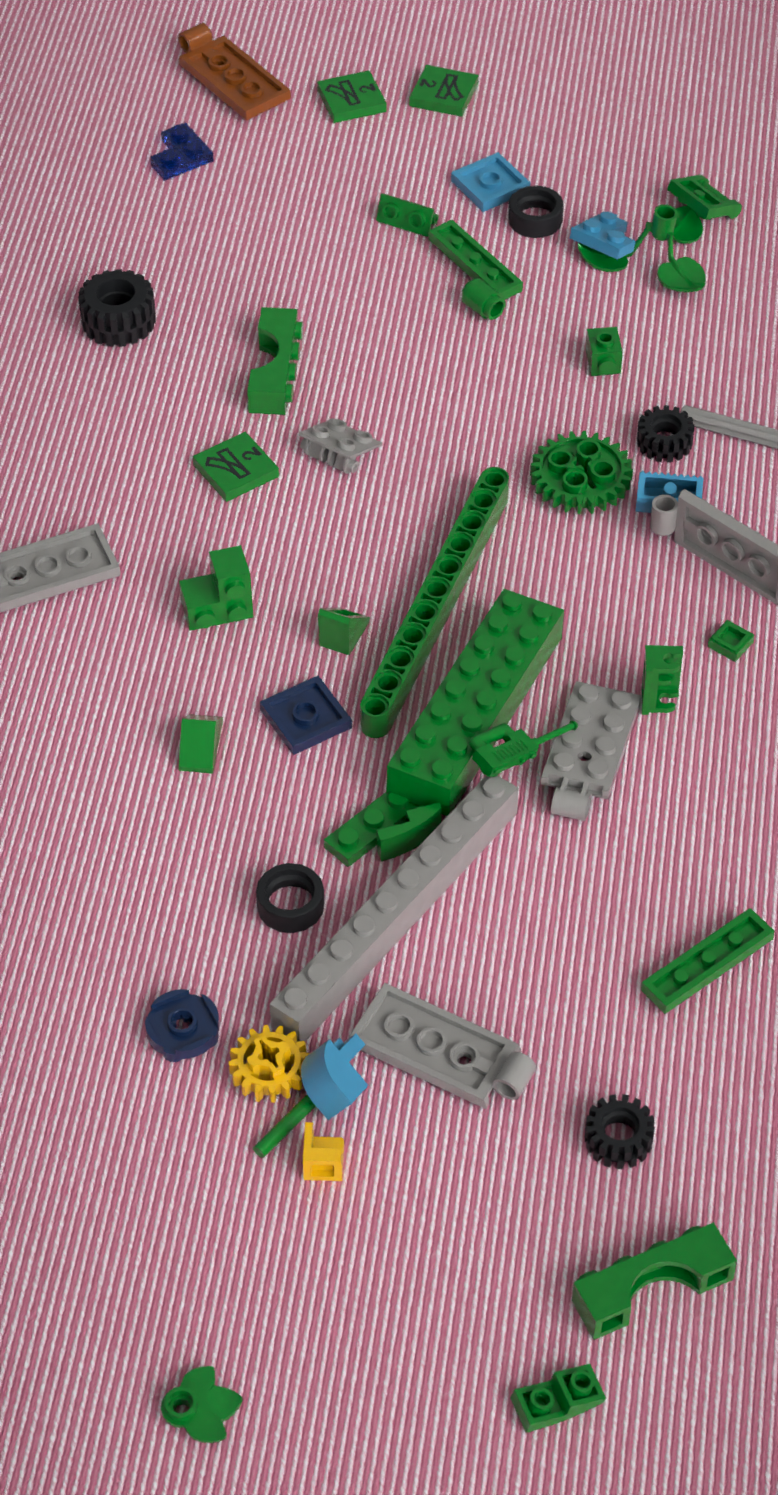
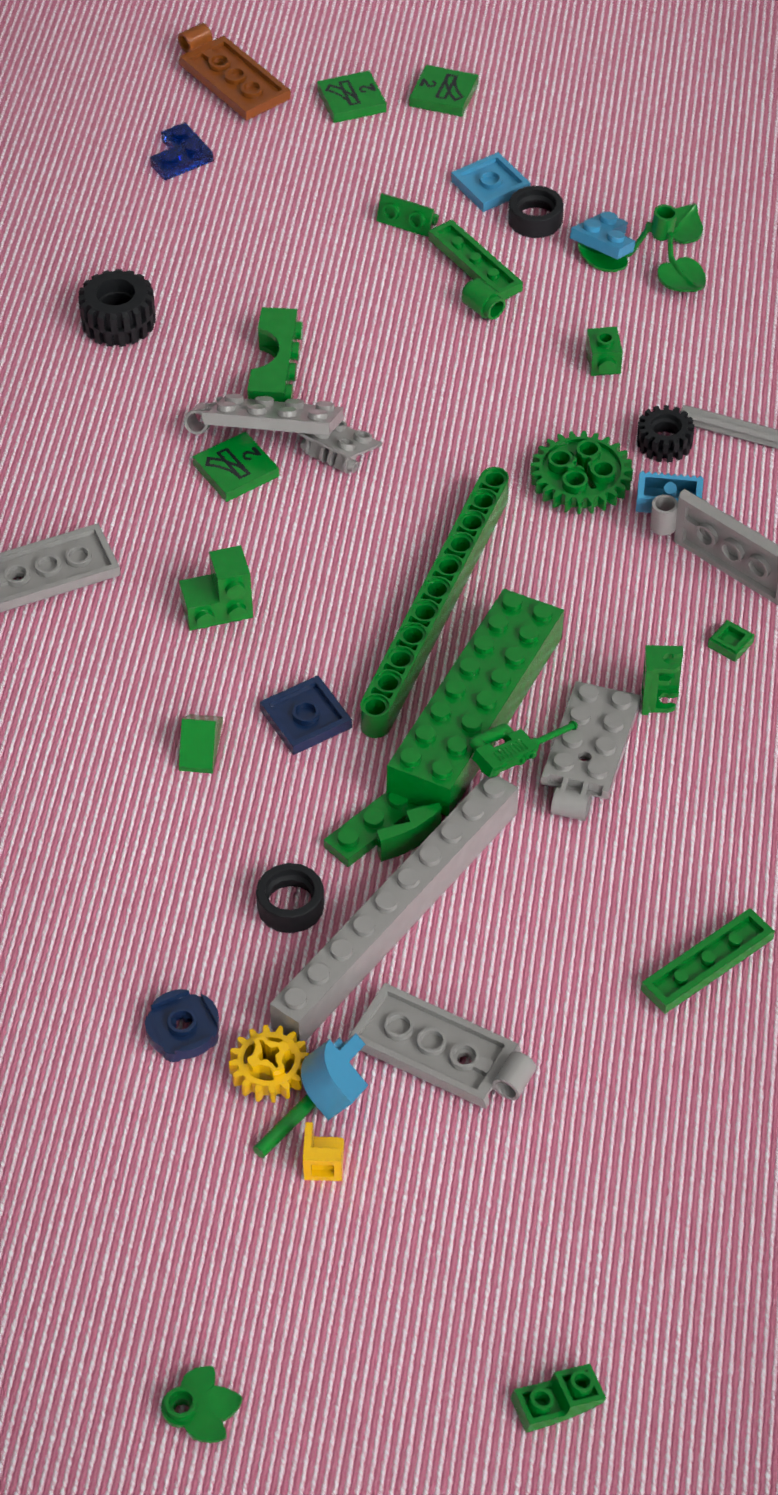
(265, 415): none -> light grey hinge
(340, 629): green slope -> none
(619, 1150): black tyre -> none
(694, 1259): green arch -> none
(703, 197): green plate -> none

